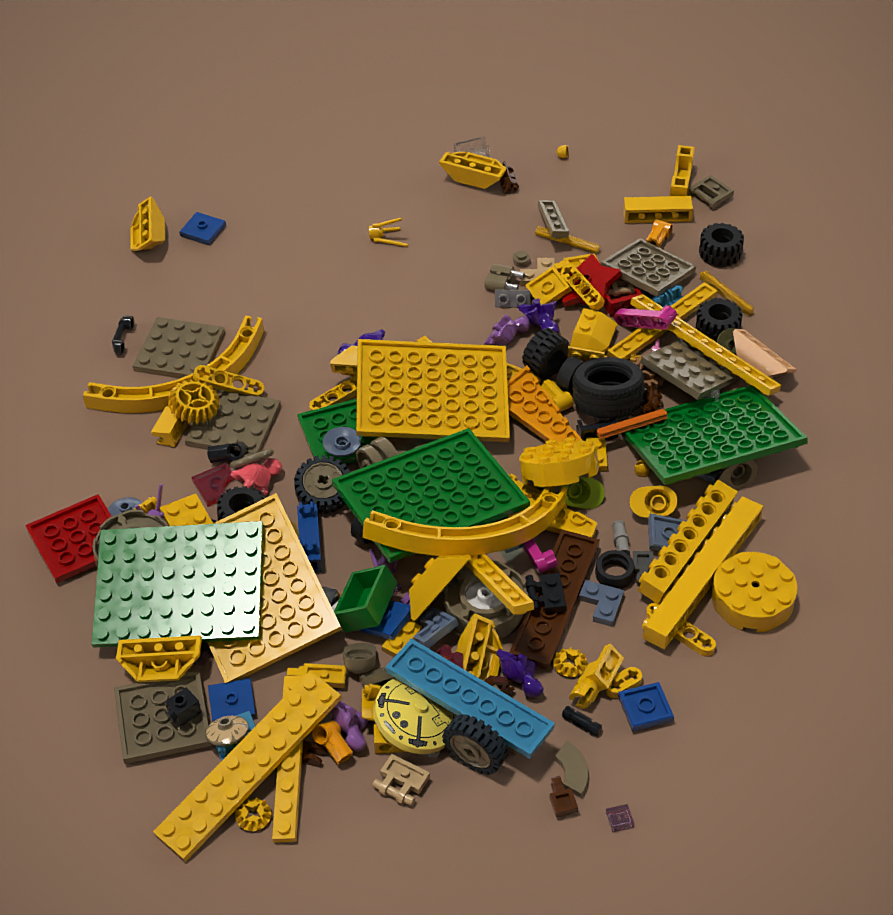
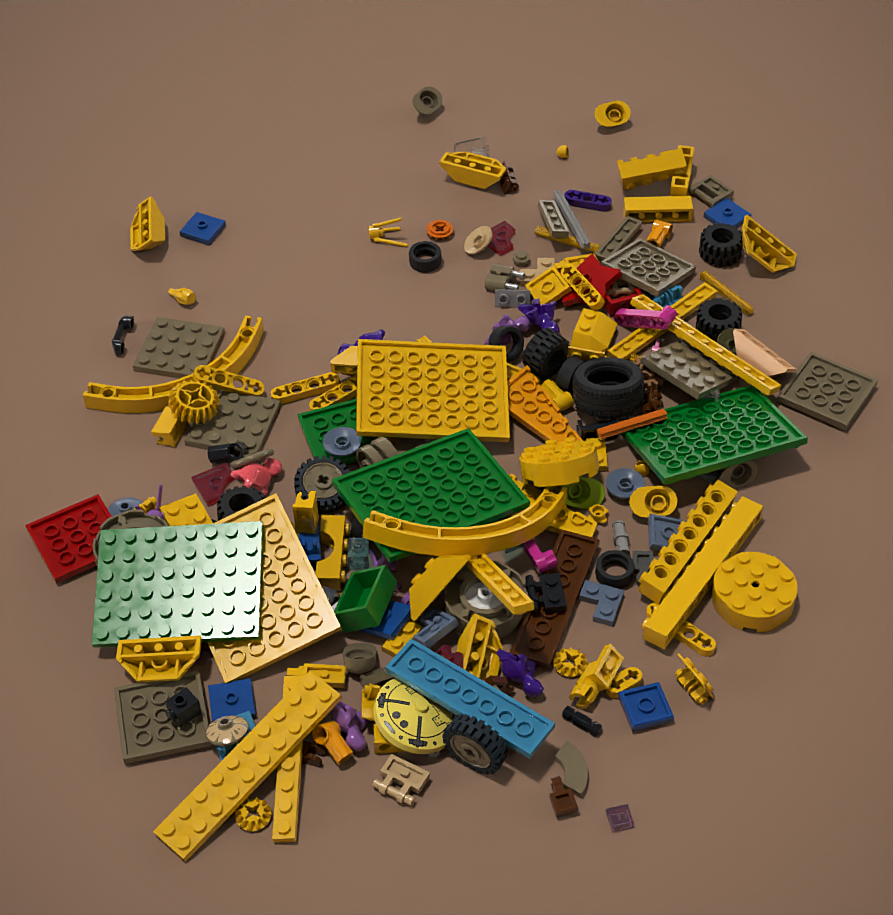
(183, 295): none -> yellow piece
(304, 386): none -> yellow beam
(306, 513): none -> yellow hinge
(333, 534): none -> yellow arch
(358, 553): none -> clear light blue brick
(425, 265): none -> black tyre
(427, 100): none -> dark tan piece
(439, 225): none -> orange gear
(478, 240): none -> tan dish
(501, 238): none -> tile
(518, 340): none -> black tyre
(571, 219): none -> light grey axle
(597, 202): none -> dark purple beam
(598, 513): none -> yellow plate
(612, 113): none -> yellow piece
(619, 238): none -> dark tan plate
(623, 482): none -> sand blue dish
(651, 168): none -> yellow wedge
(694, 681): none -> yellow hinge
(727, 213): none -> blue plate
(766, 247): none -> yellow wedge
(827, 390): none -> dark tan plate

